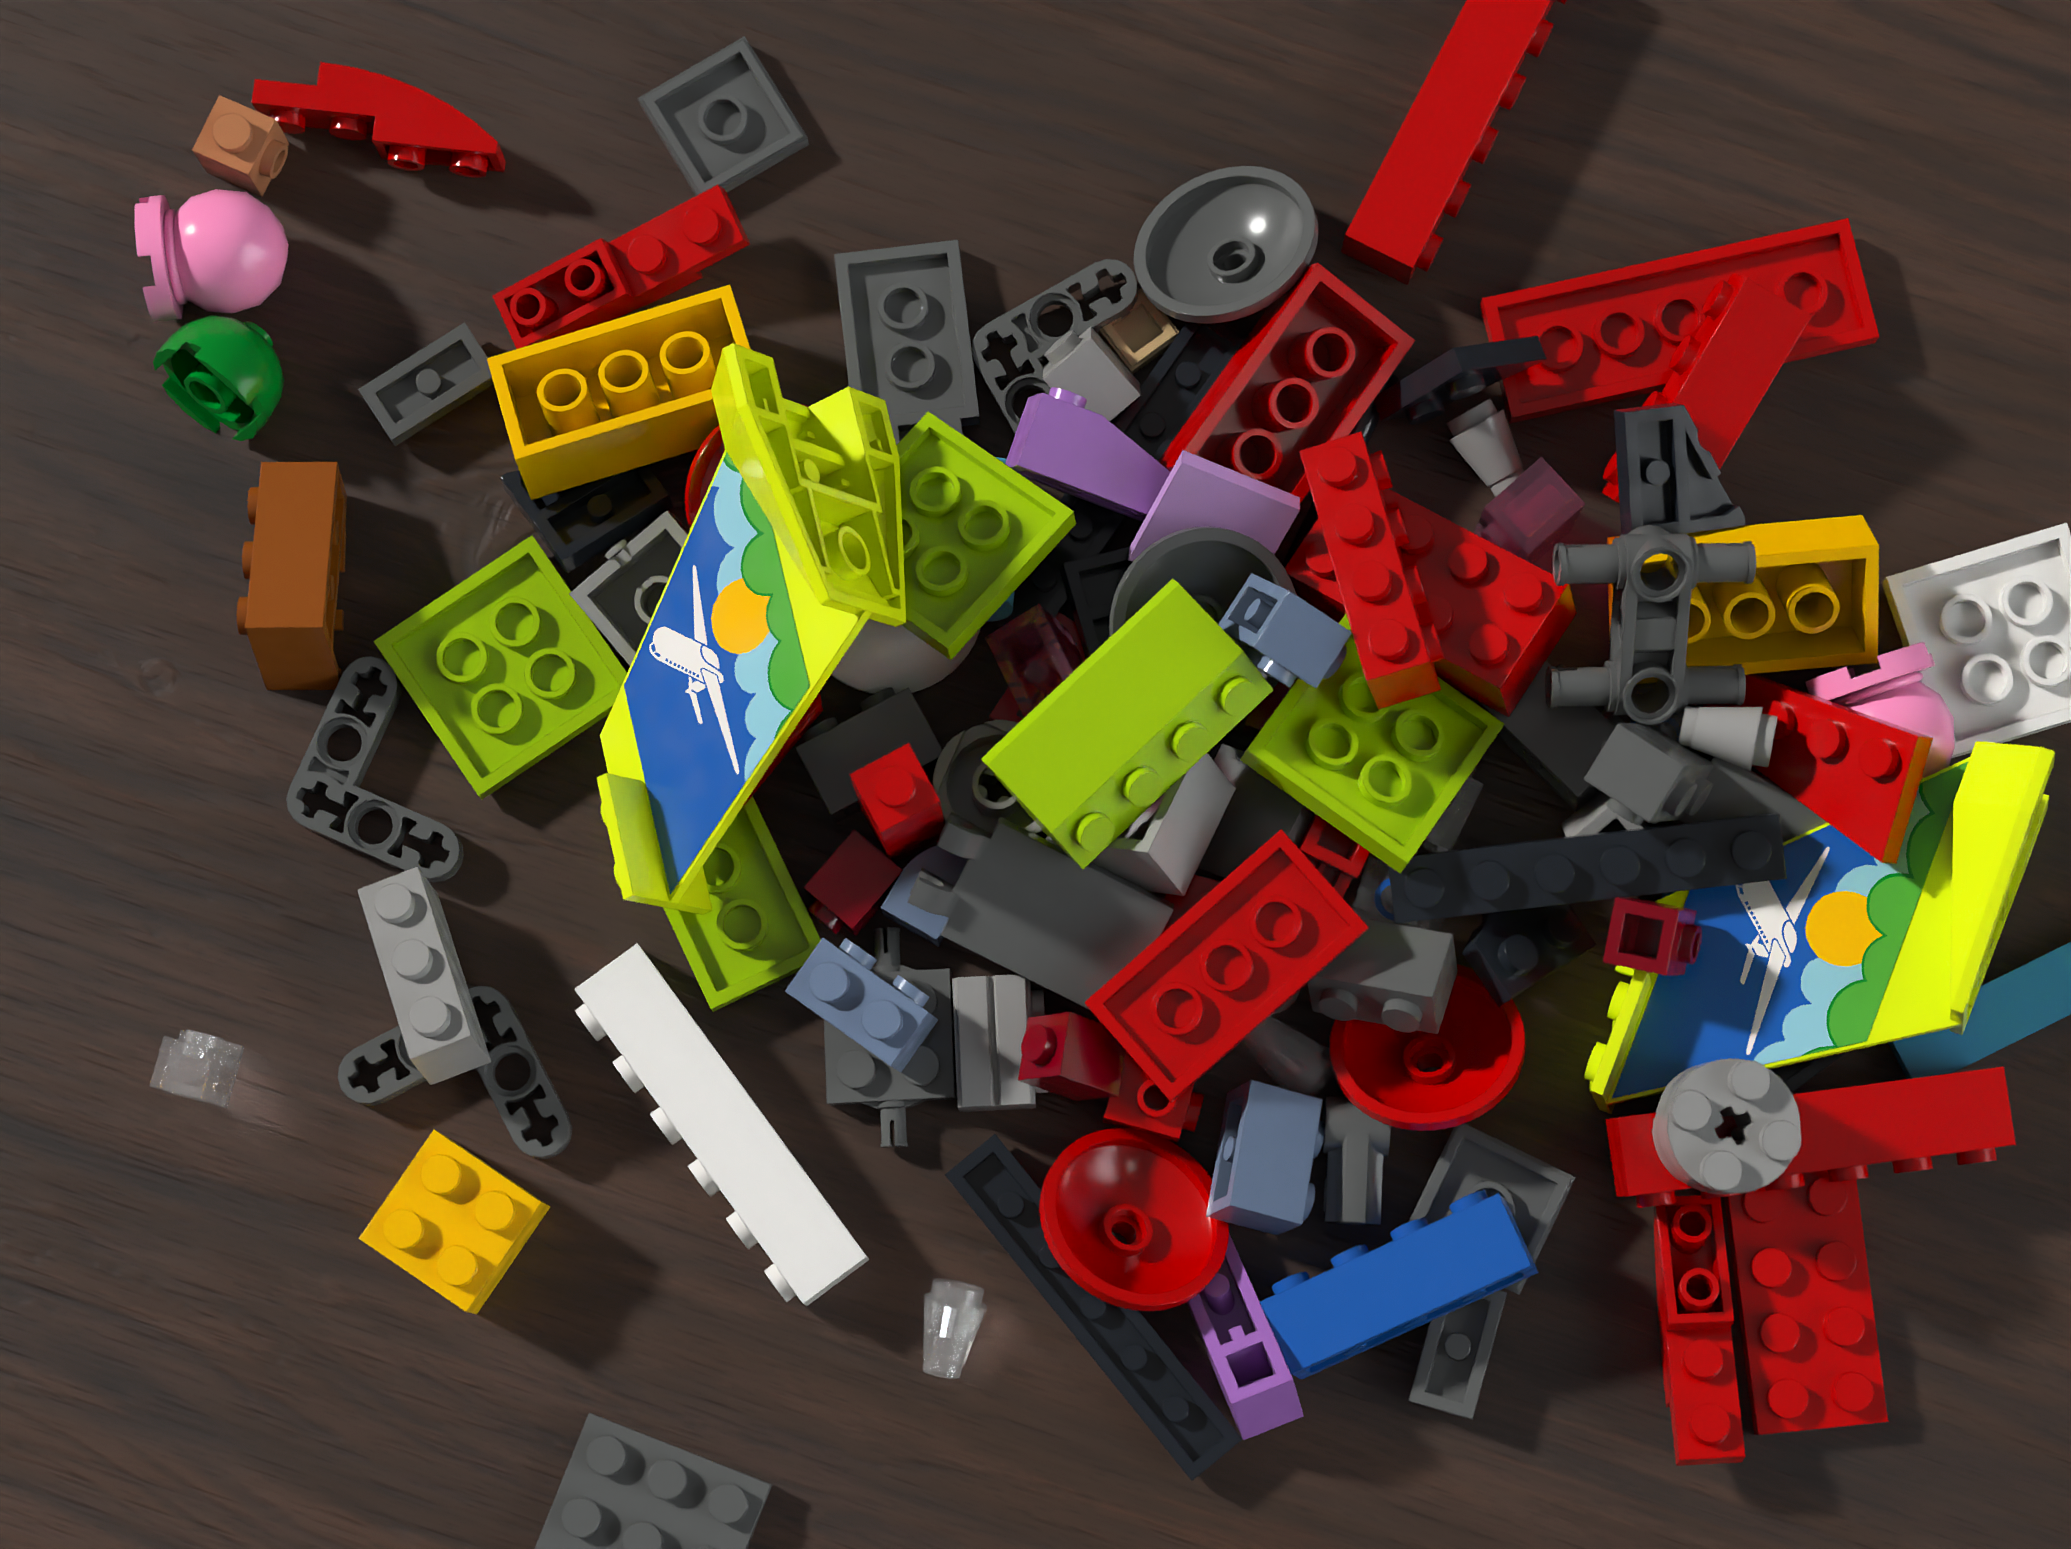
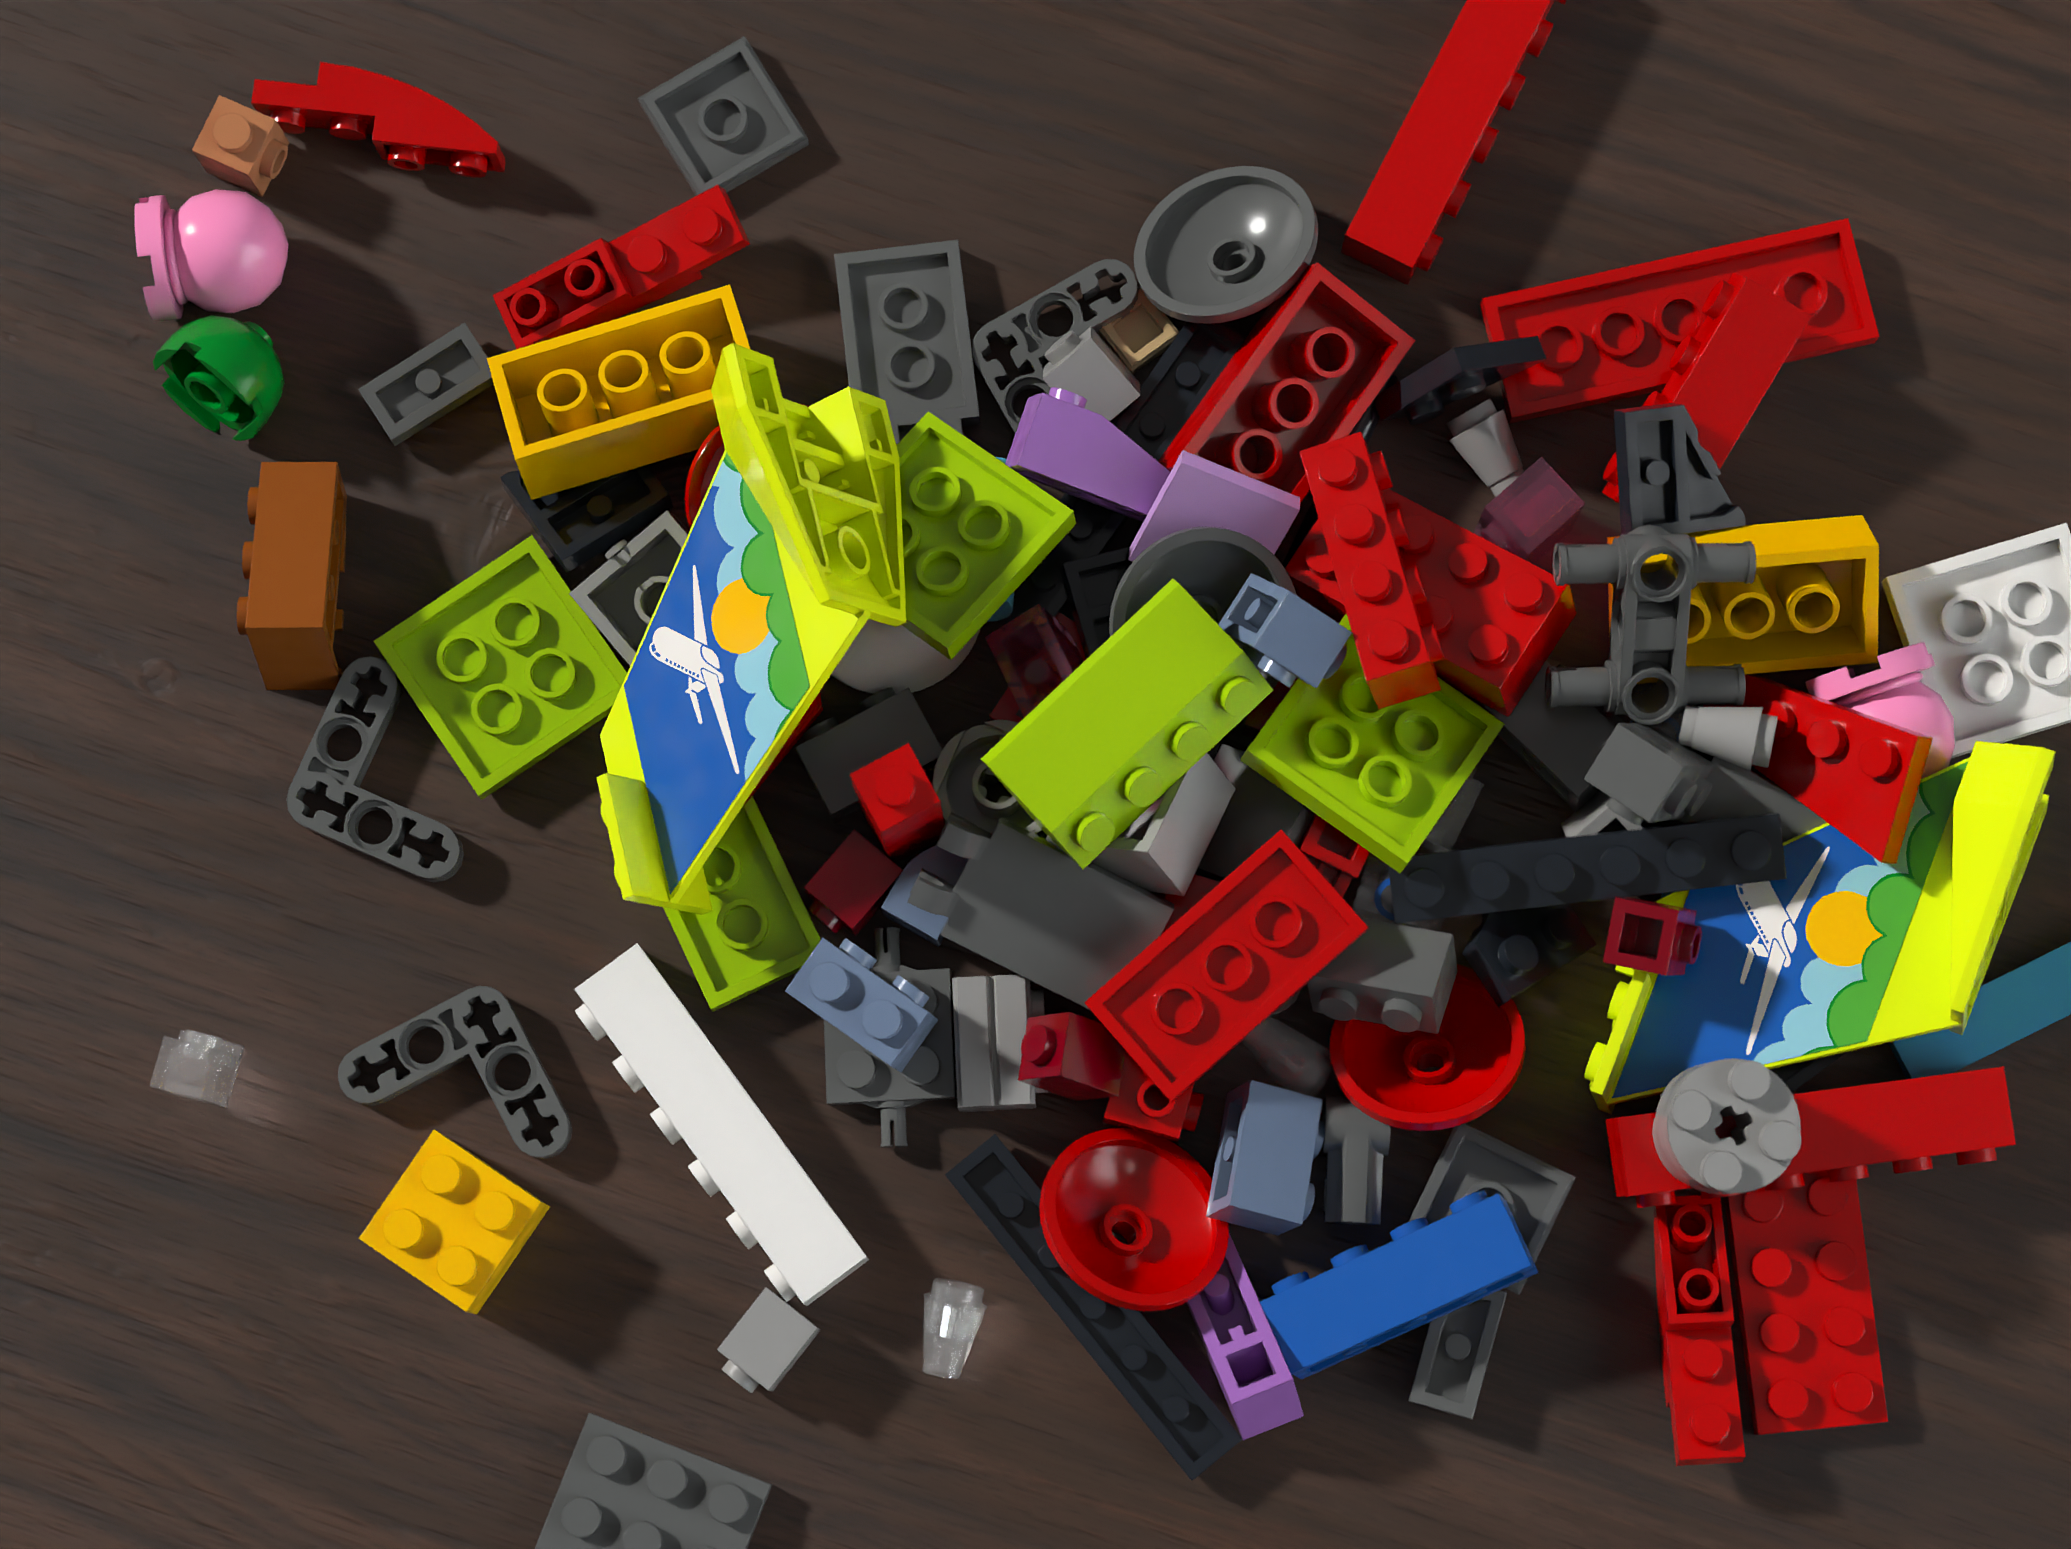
(424, 976): light grey brick -> none
(766, 1342): none -> light grey brick

